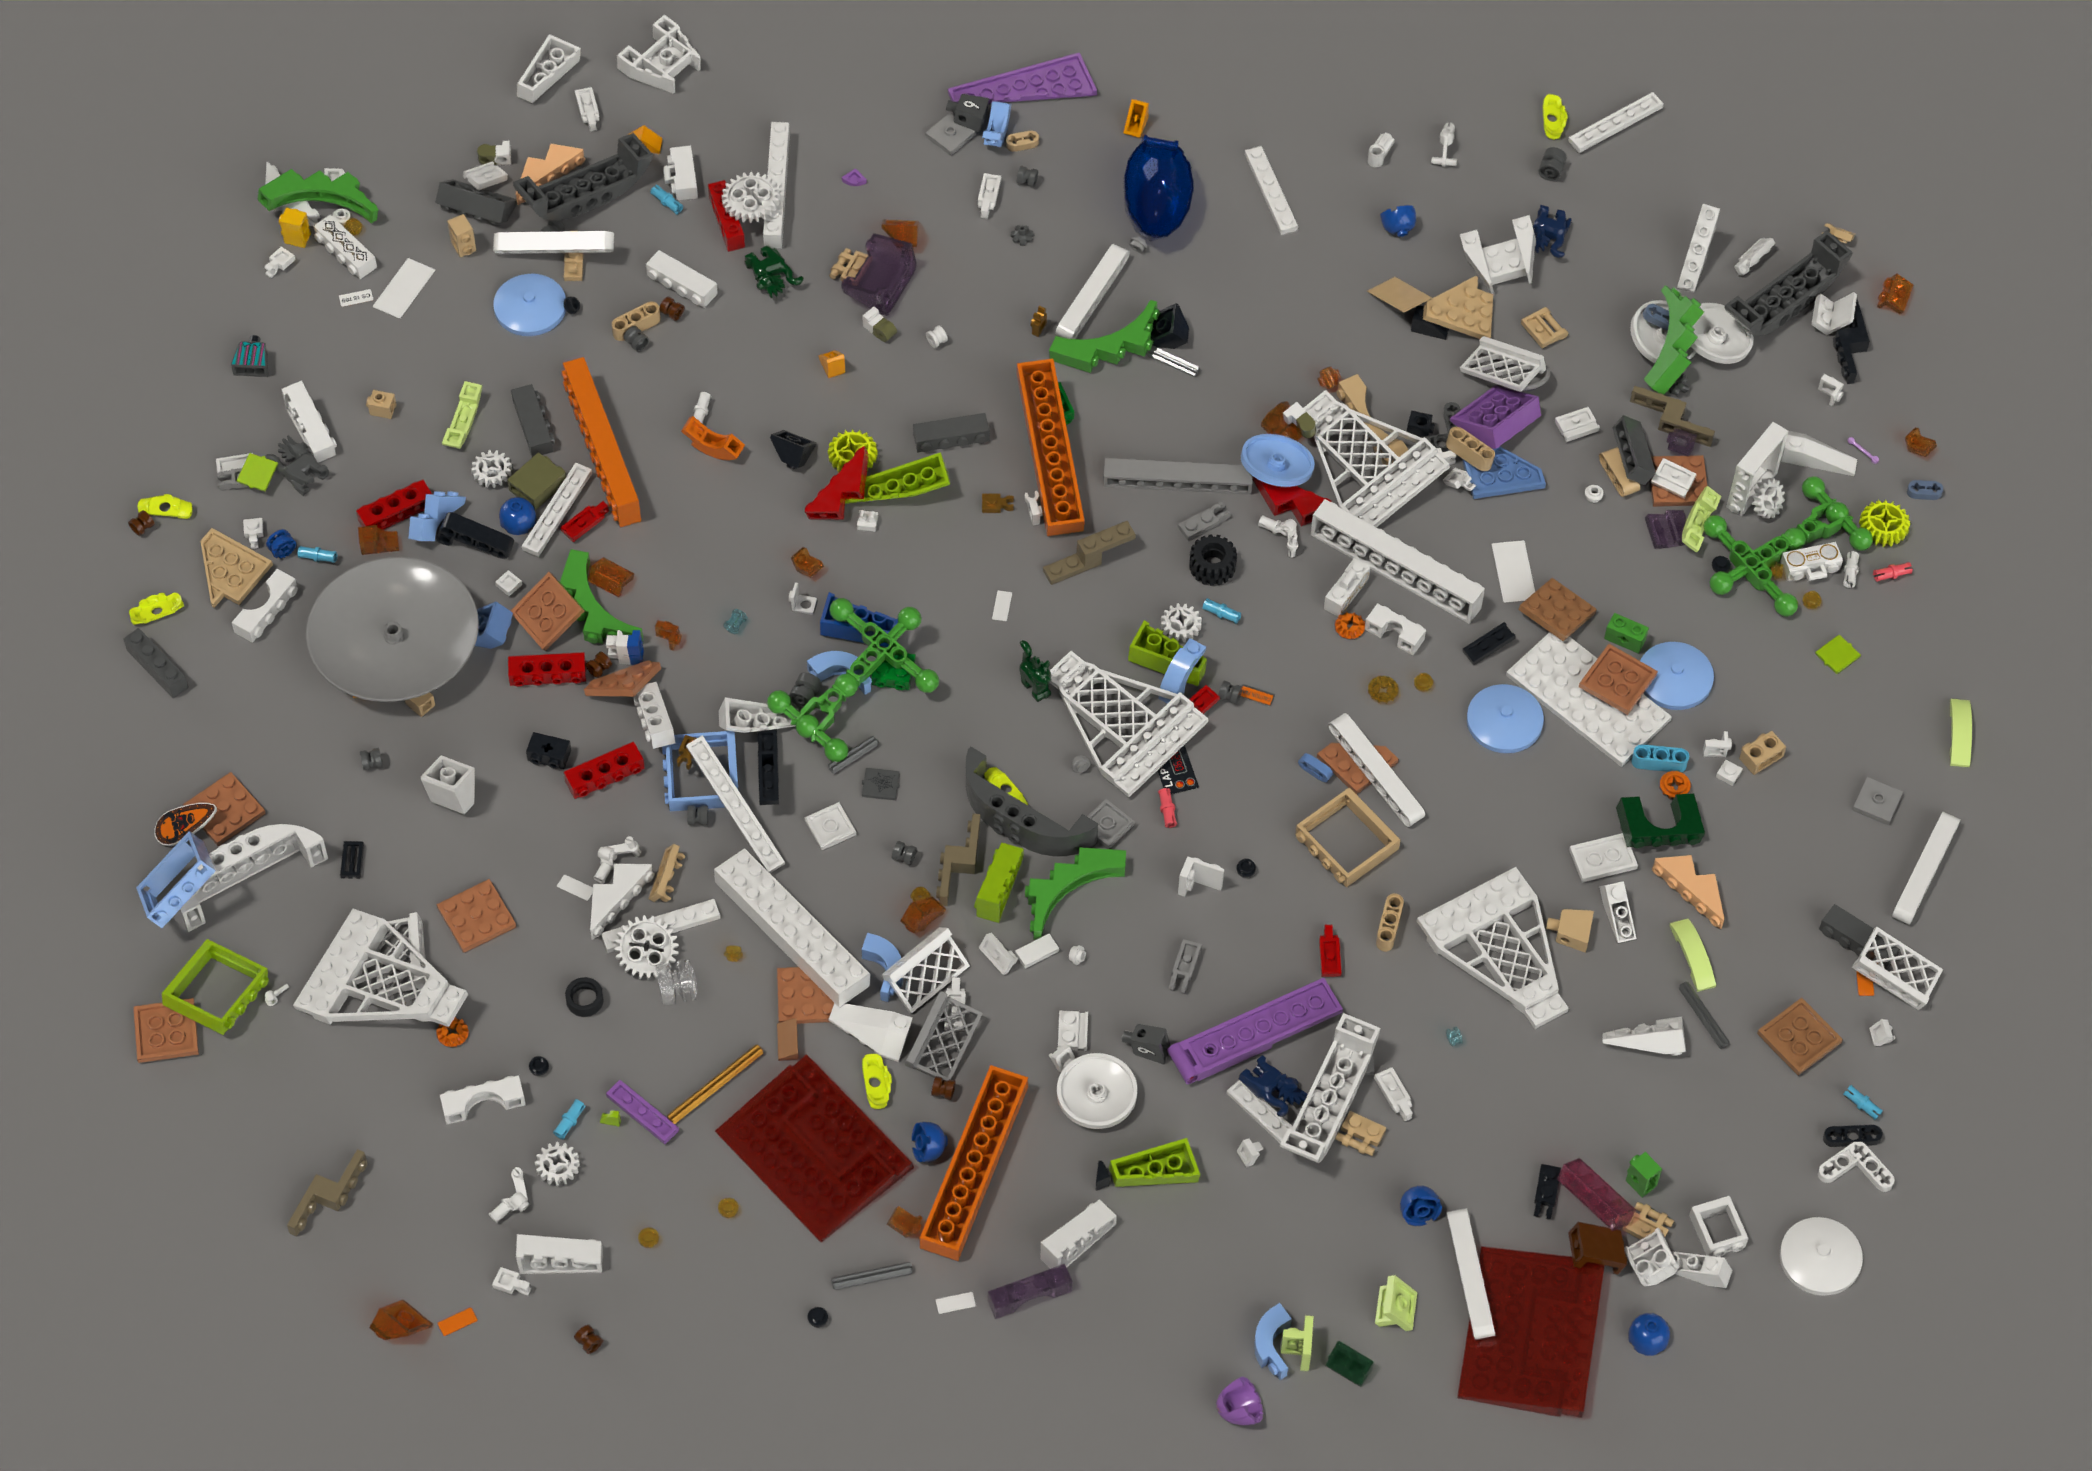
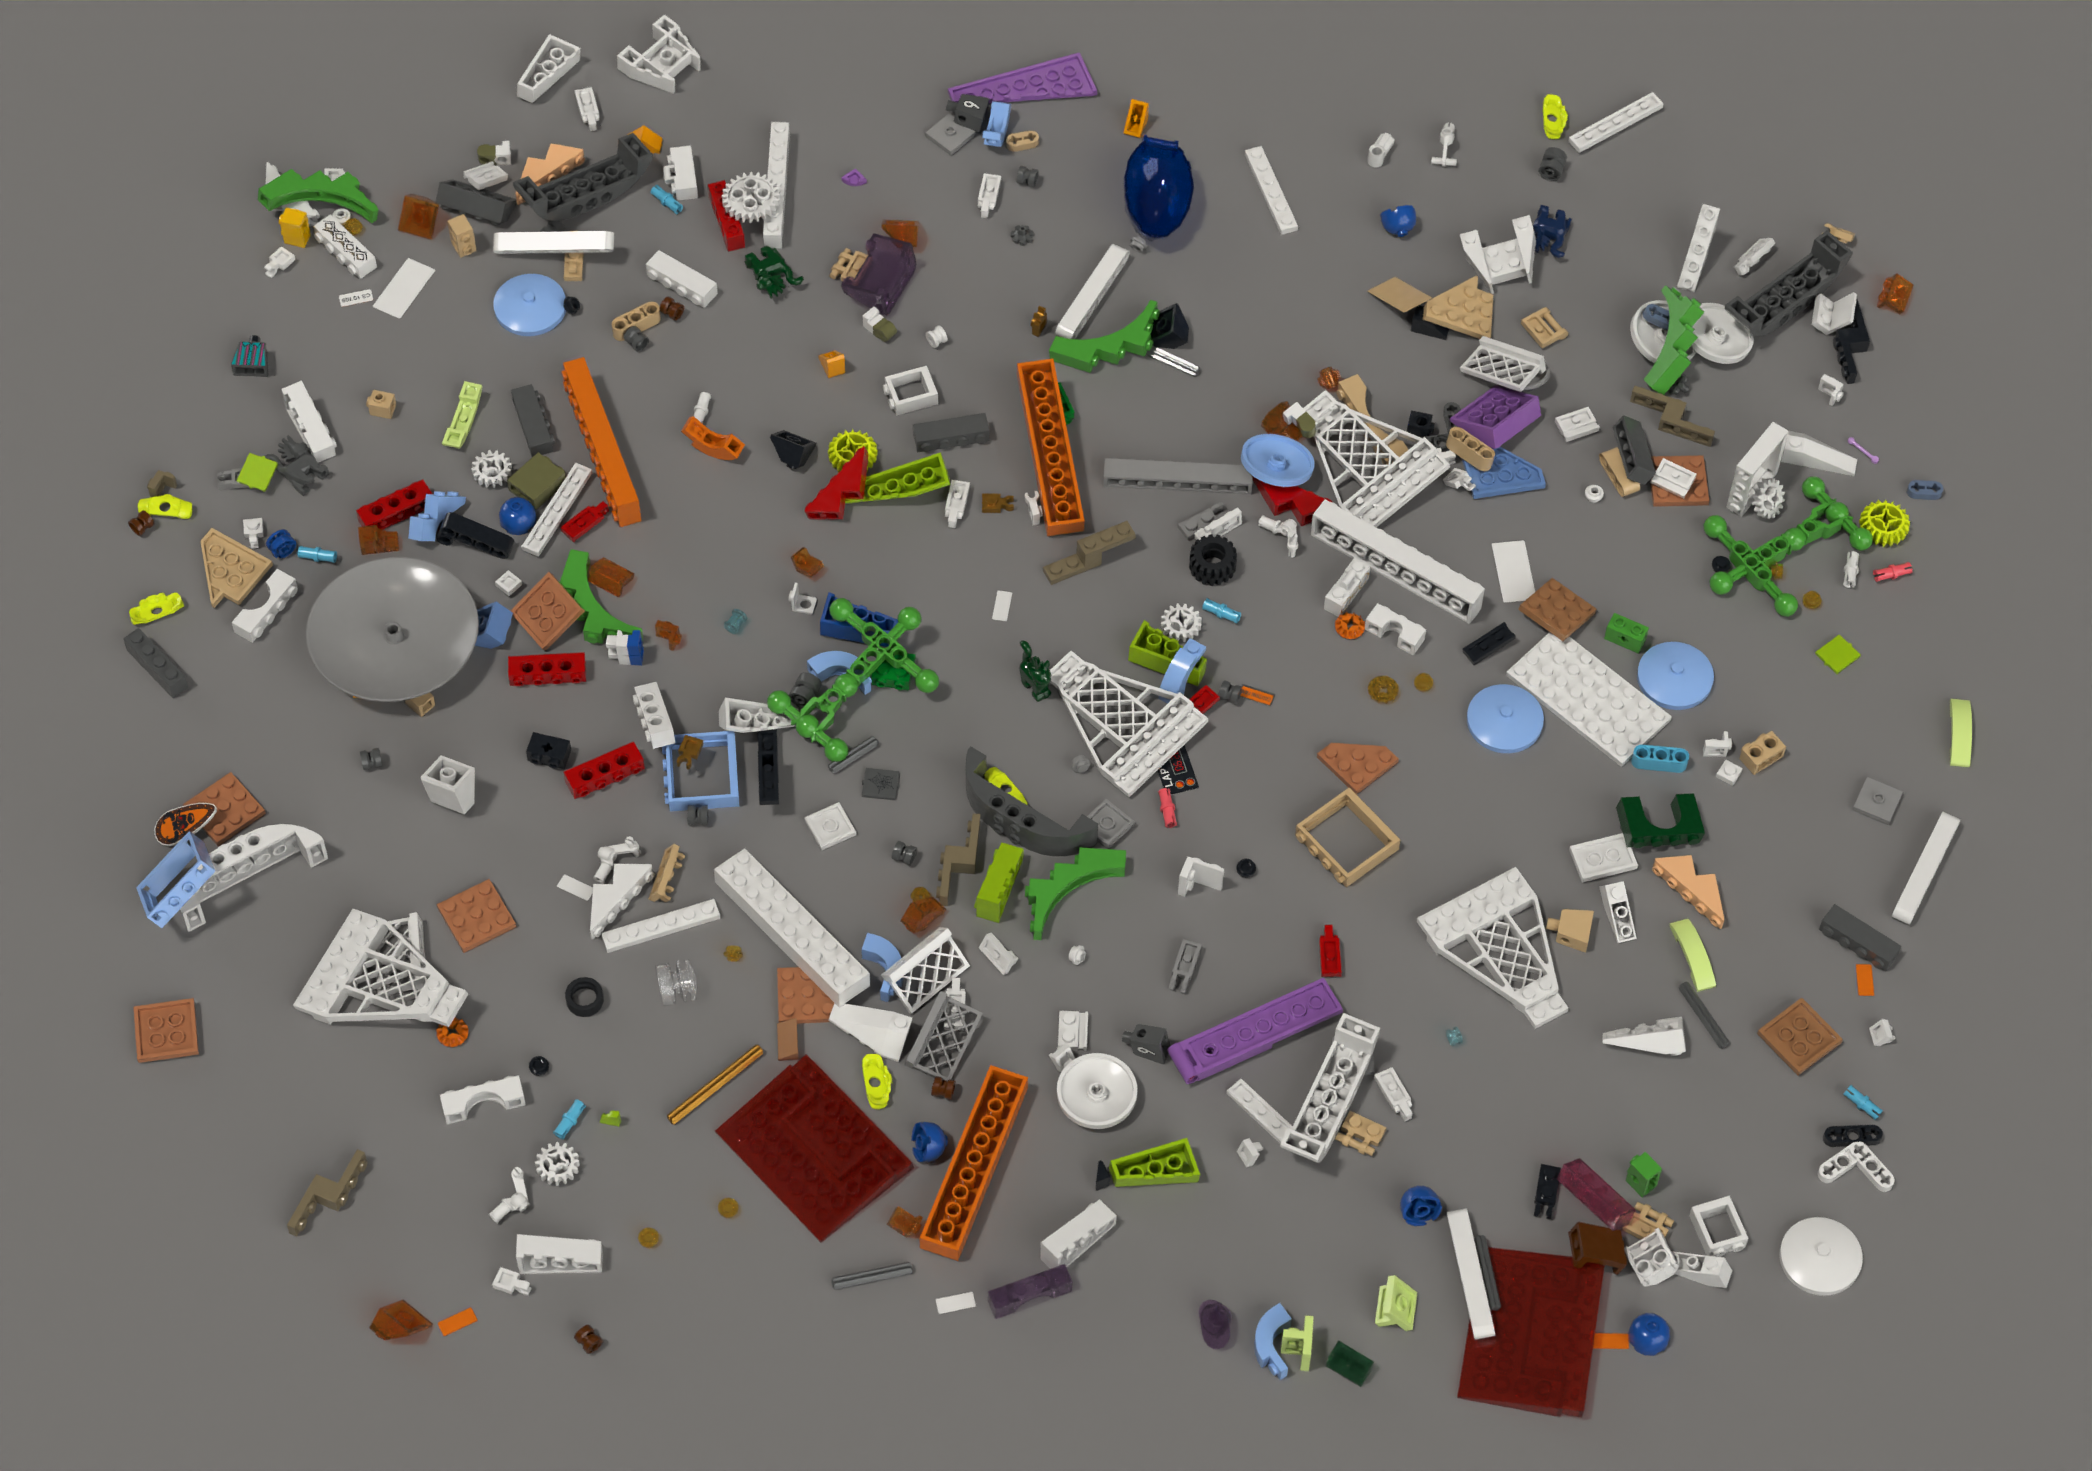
(159, 482): none -> dark tan bracket
(212, 950): lime window -> none
(231, 462): white tile -> none
(270, 996): white hand -> none
(351, 873): black tile -> none
(418, 216): none -> clear orange slope
(599, 664): reddish brown wheel -> none
(625, 681): nougat plate -> none
(642, 1112): medium lavender plate -> none
(649, 930): white gear -> none
(735, 804): white plate -> none
(817, 1317): black plate -> none
(867, 520): white tile -> none
(914, 403): none -> white window
(956, 501): none -> white hinge
(1037, 951): white tile -> none
(1215, 1323): none -> clear purple piece
(1222, 525): none -> white hinge
(1240, 1403): medium lavender hair -> none
(1269, 1081): dark blue animal -> none
(1315, 767): medium blue beam -> none
(1376, 769): white beam -> none
(1389, 930): tan beam -> none
(1487, 1272): none -> dark grey axle
(1611, 1341): none -> orange sticker
(1618, 679): nougat plate -> none
(1666, 528): clear purple slope -> none
(1680, 780): orange gear -> none
(1681, 441): clear purple window -> none
(1702, 509): yellowish green slope -> none
(1812, 562): white piece -> none
(1893, 982): white fence -> none
(1918, 444): clear orange bracket -> none

